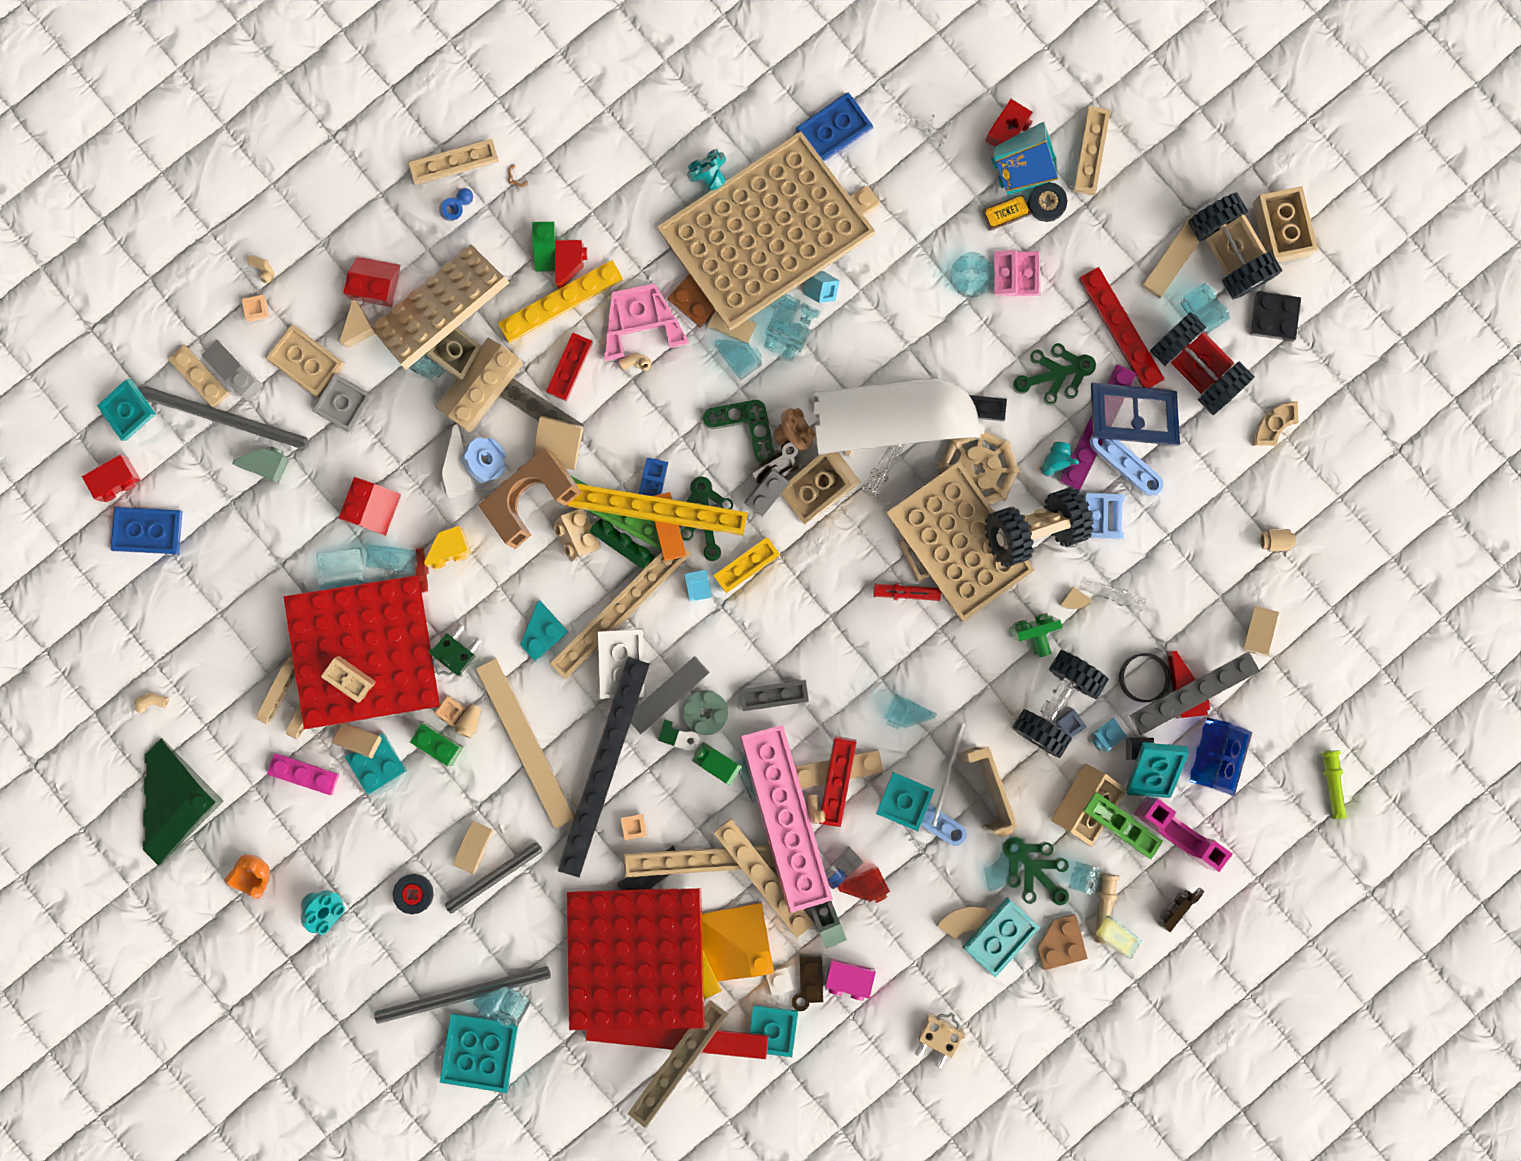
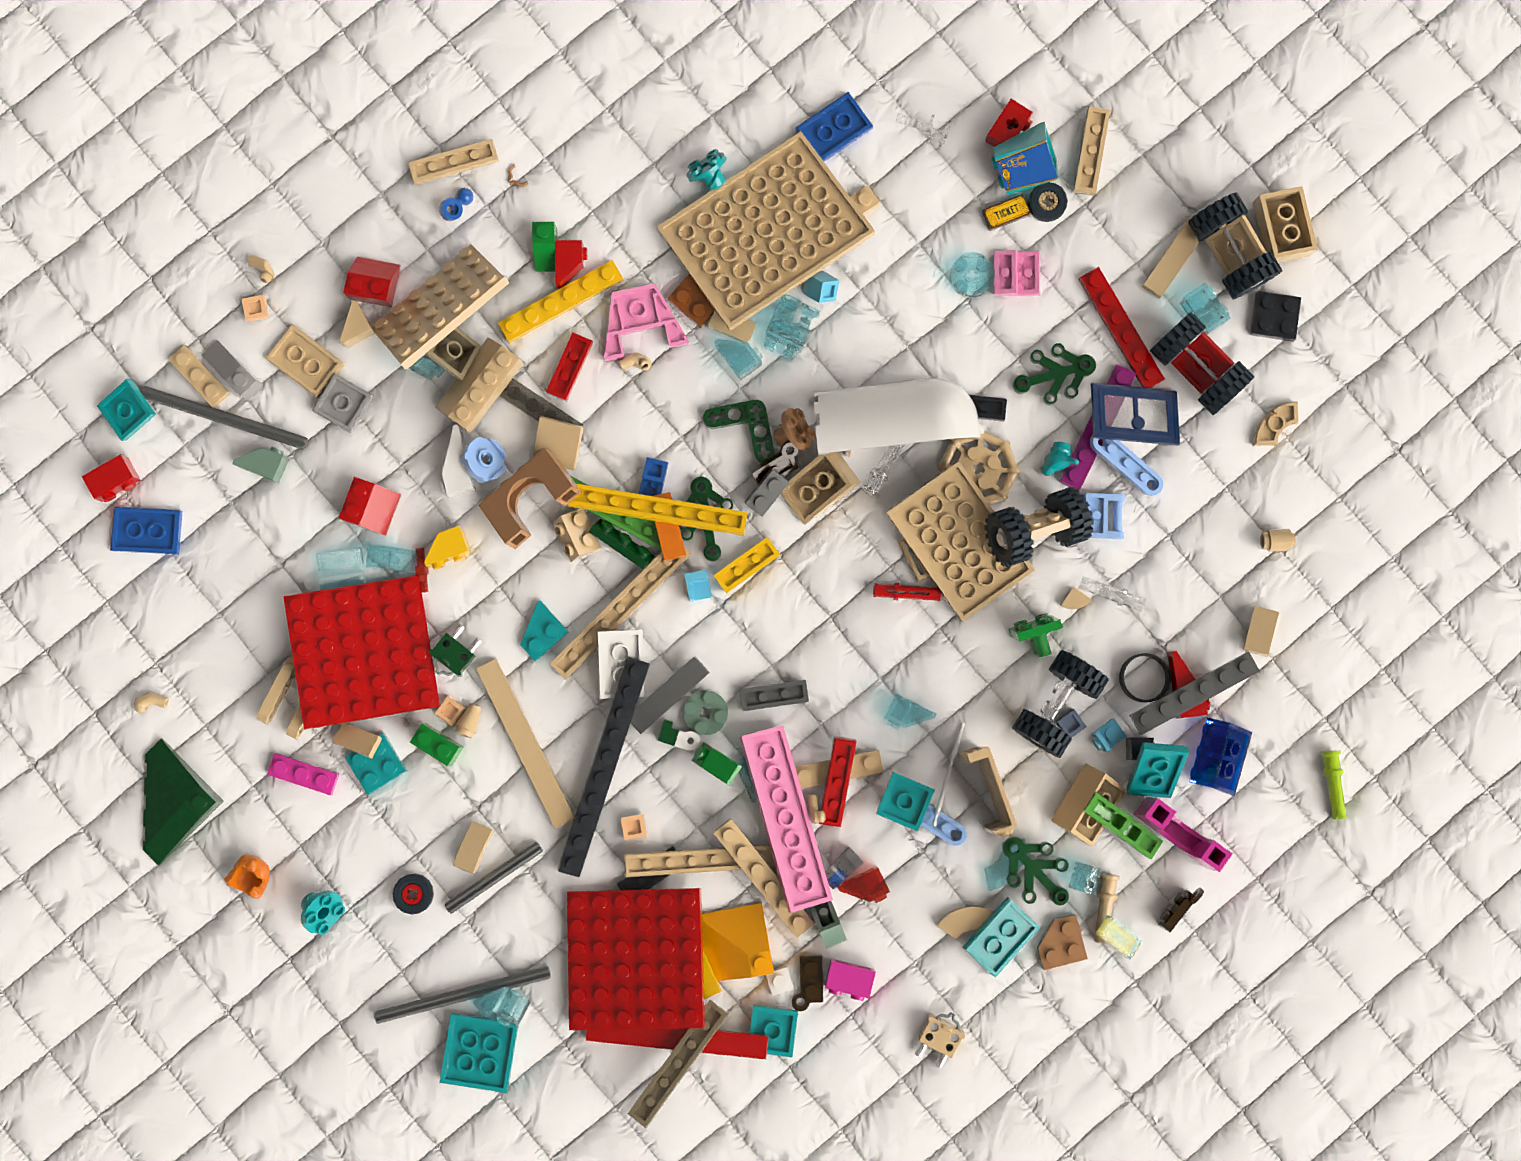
(348, 679): tan hinge -> none

